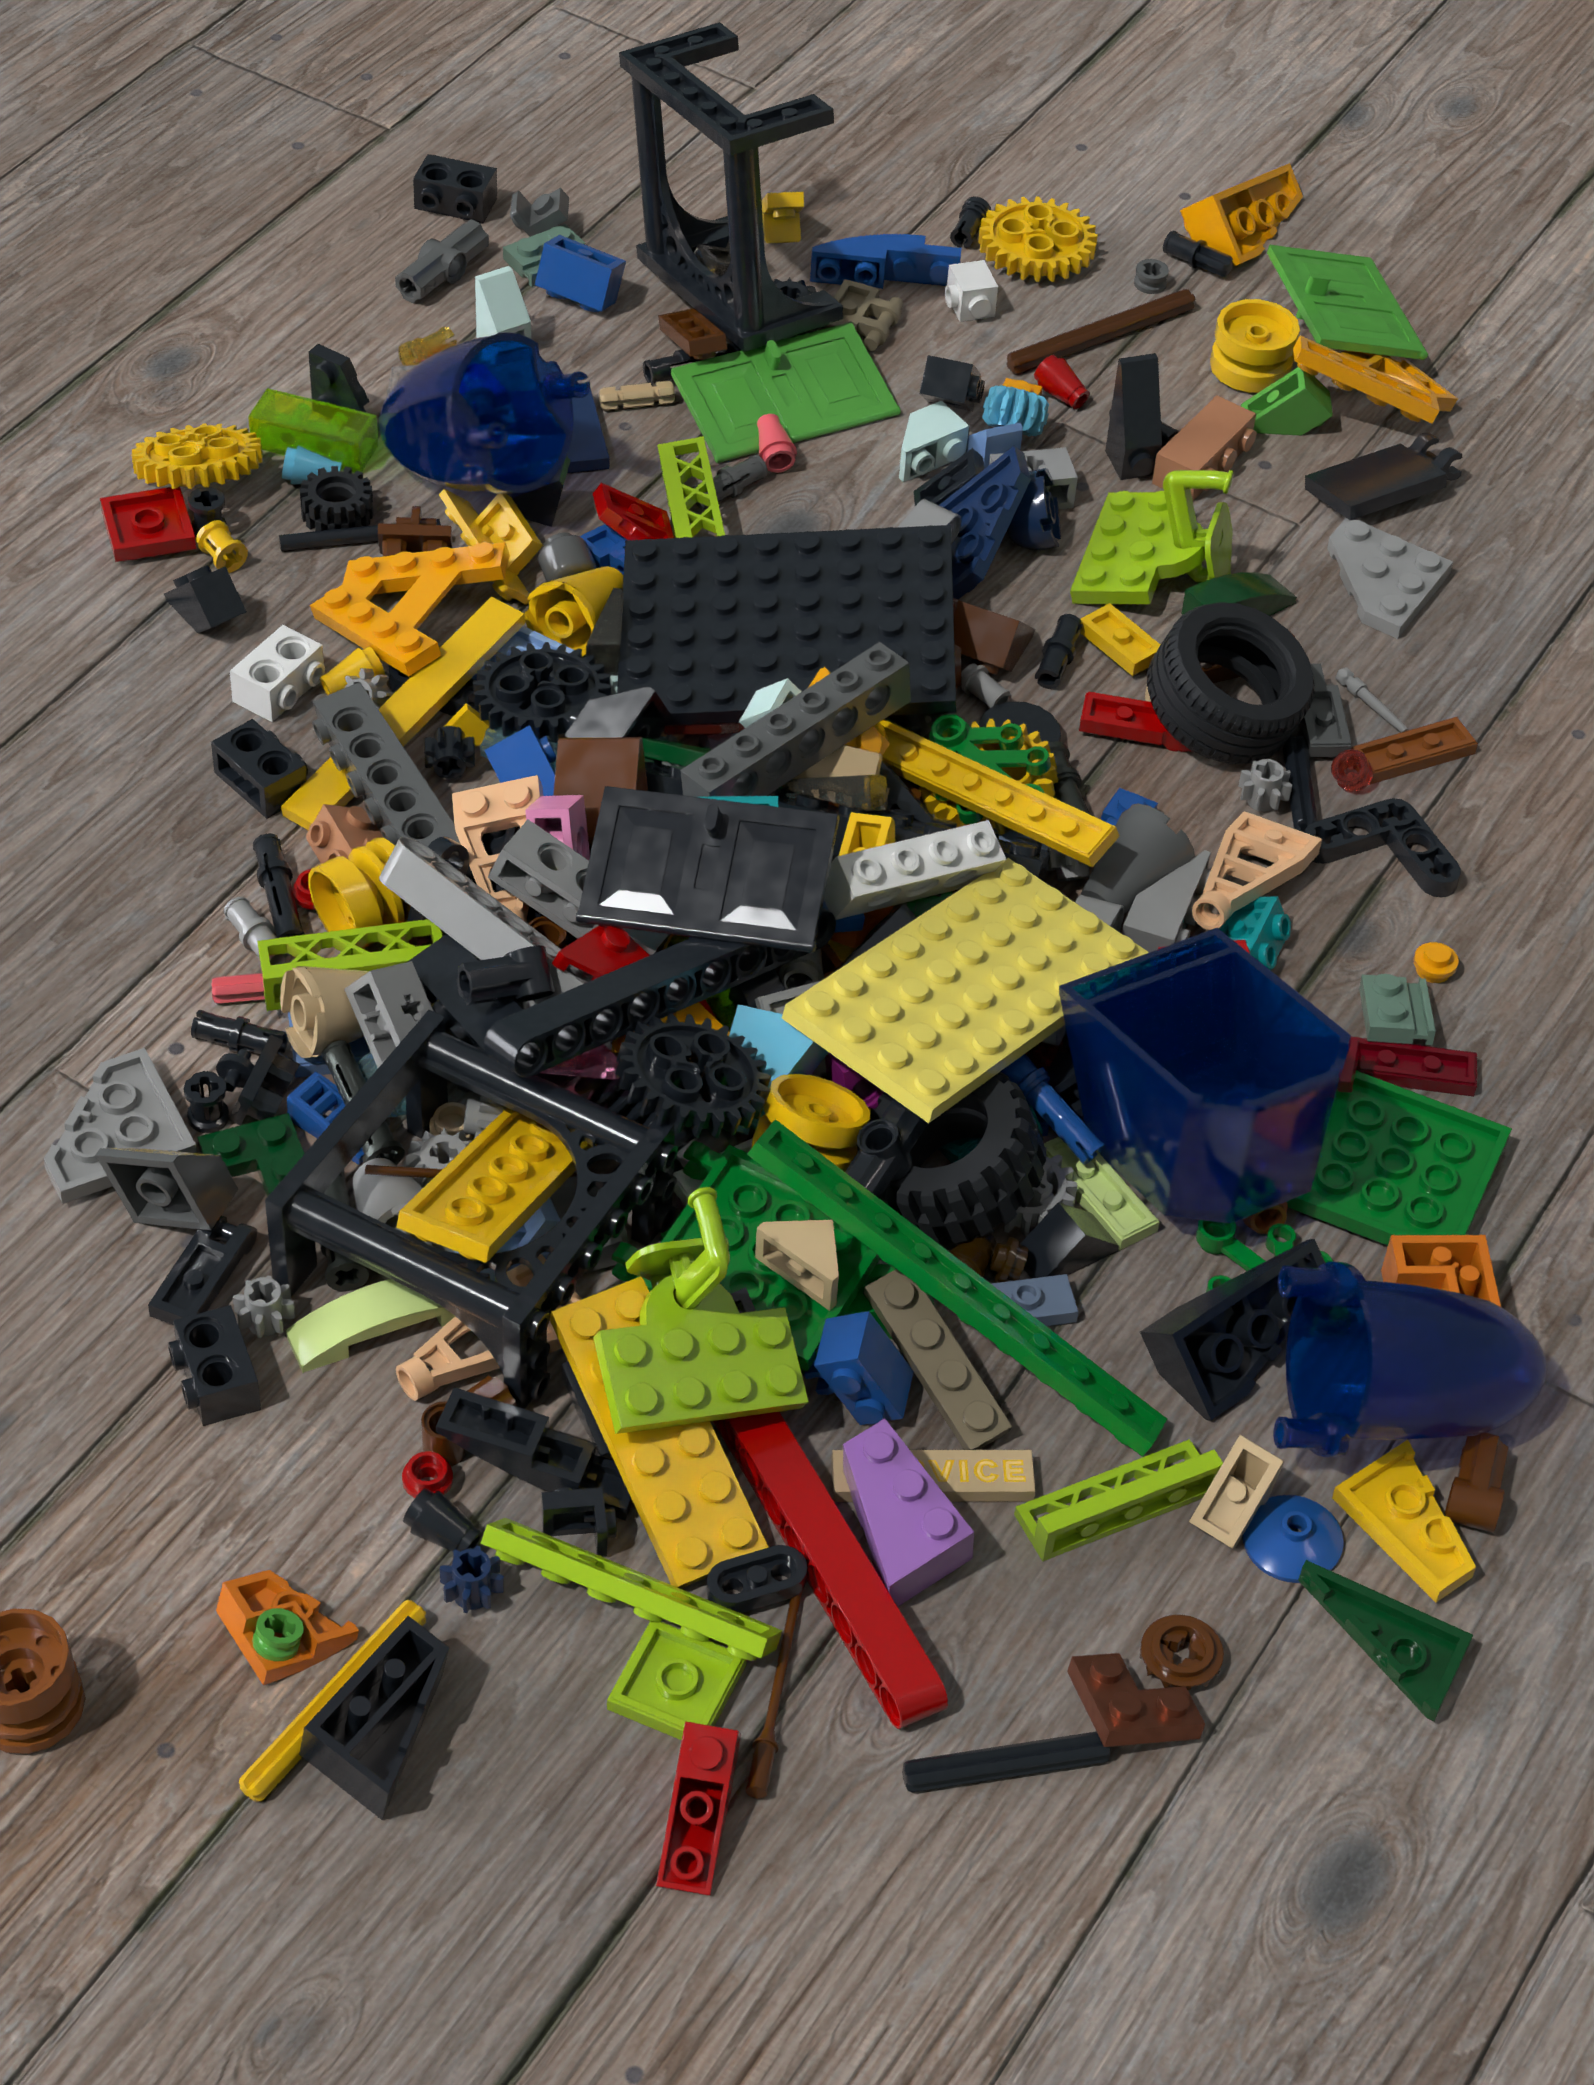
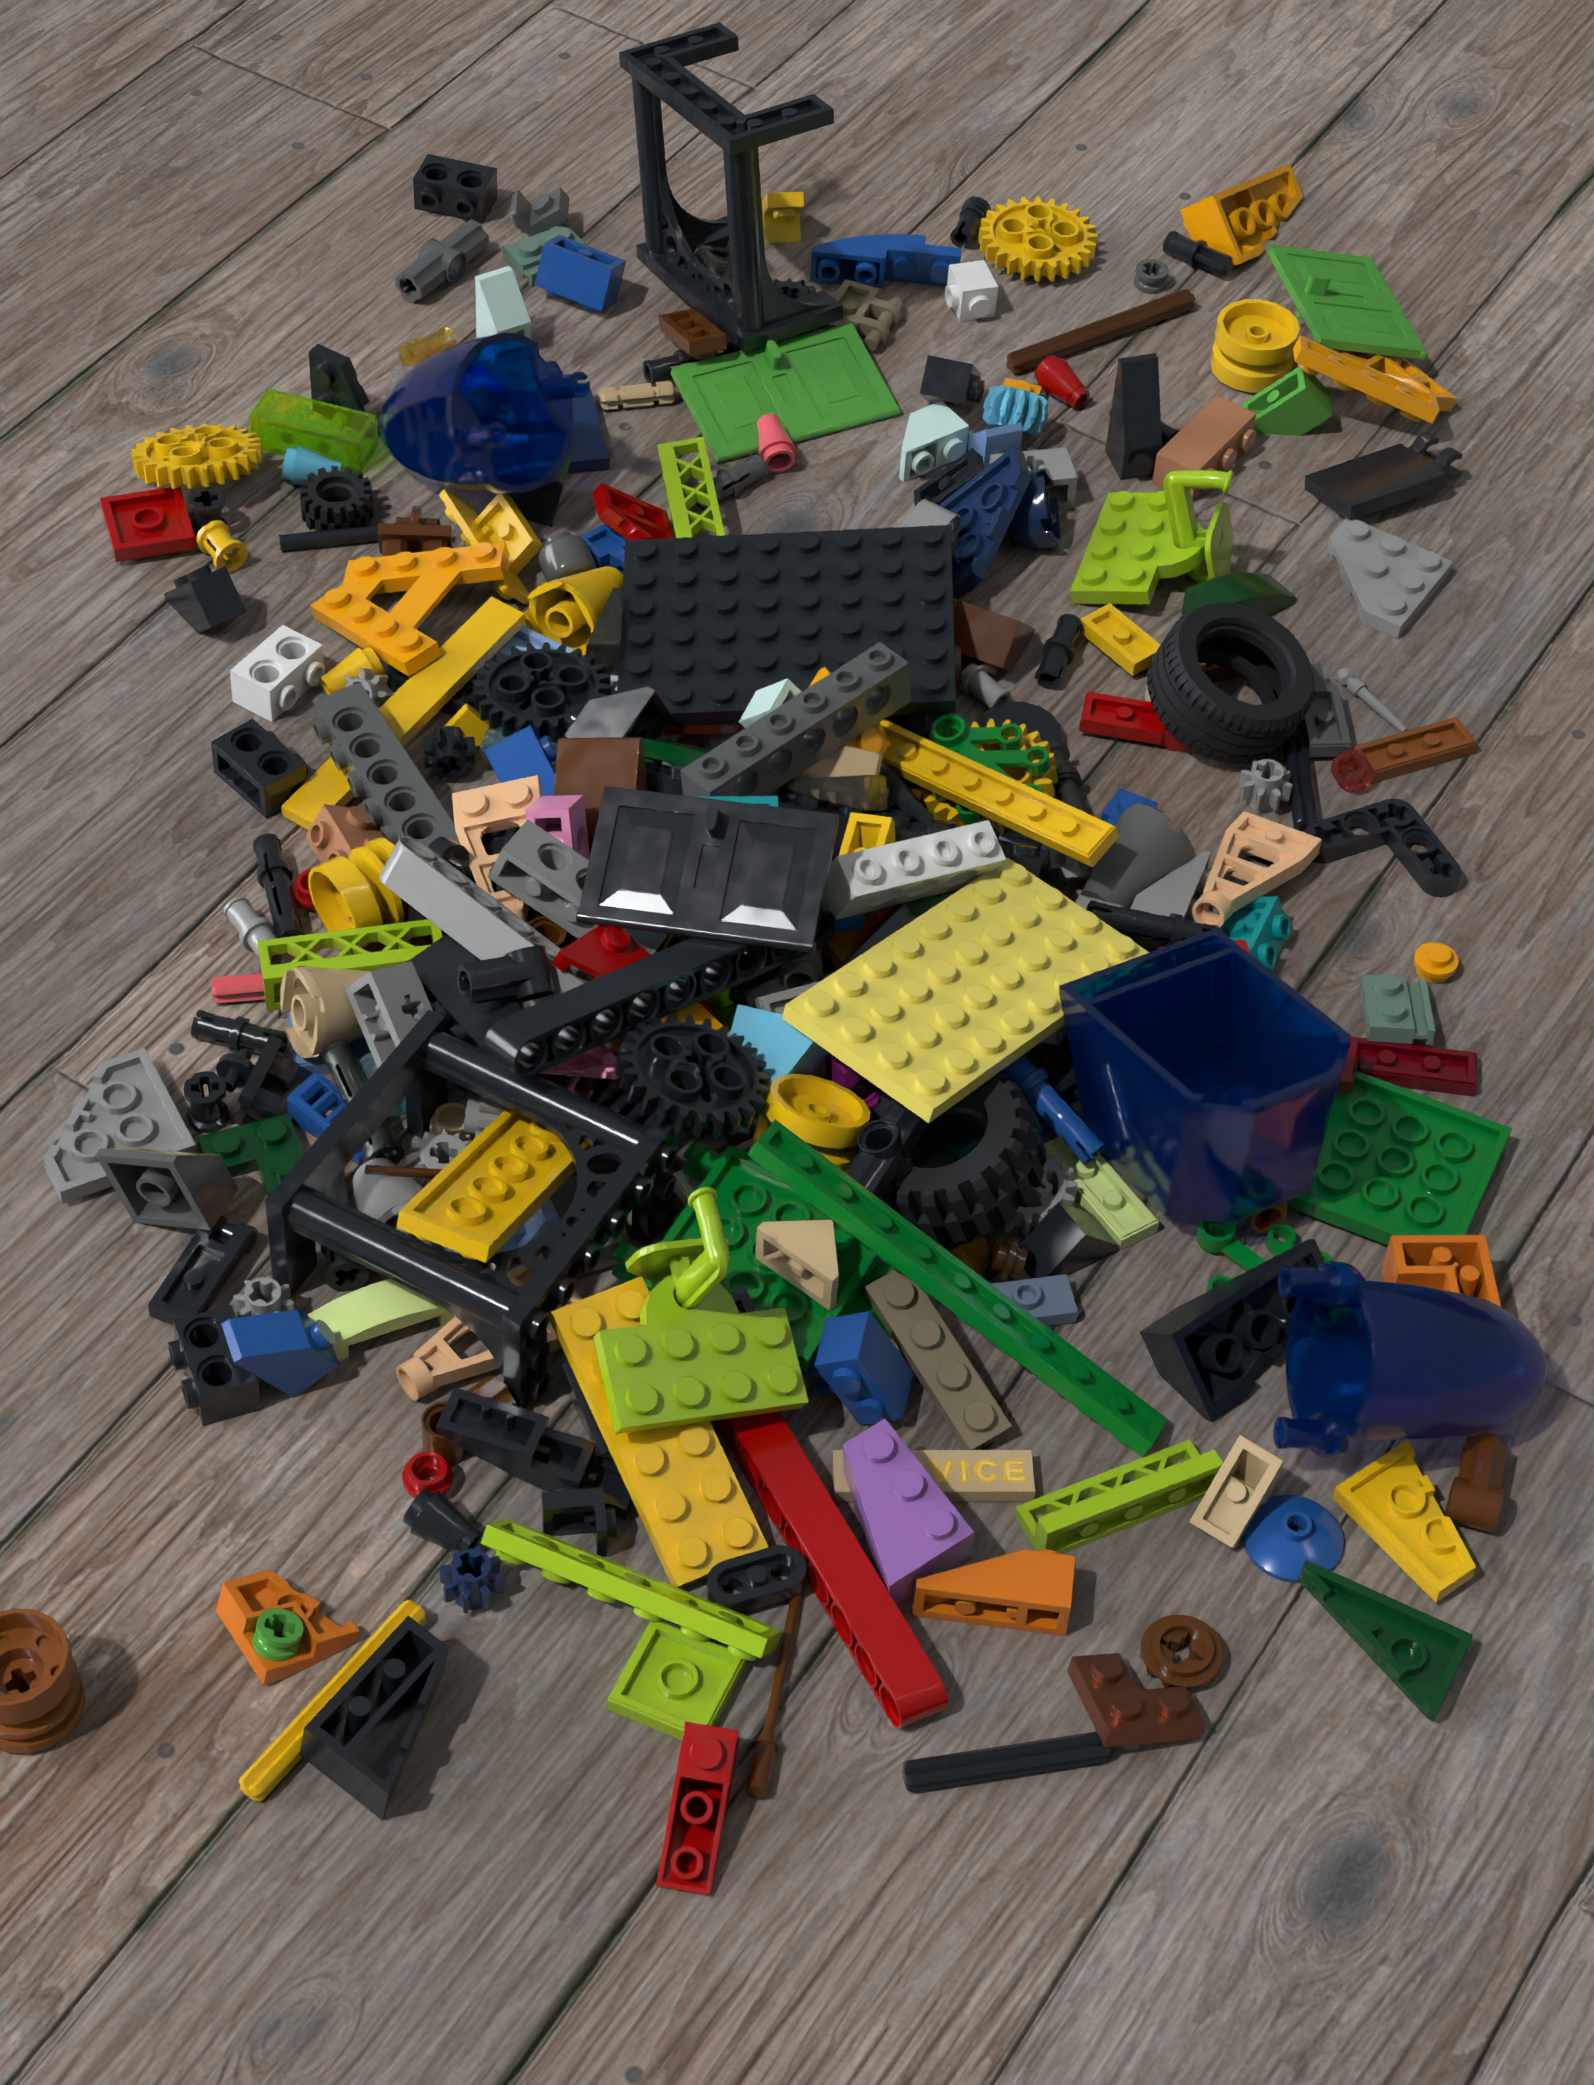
(282, 1348): none -> blue slope
(1009, 1591): none -> orange slope
(1147, 925): none -> black pin

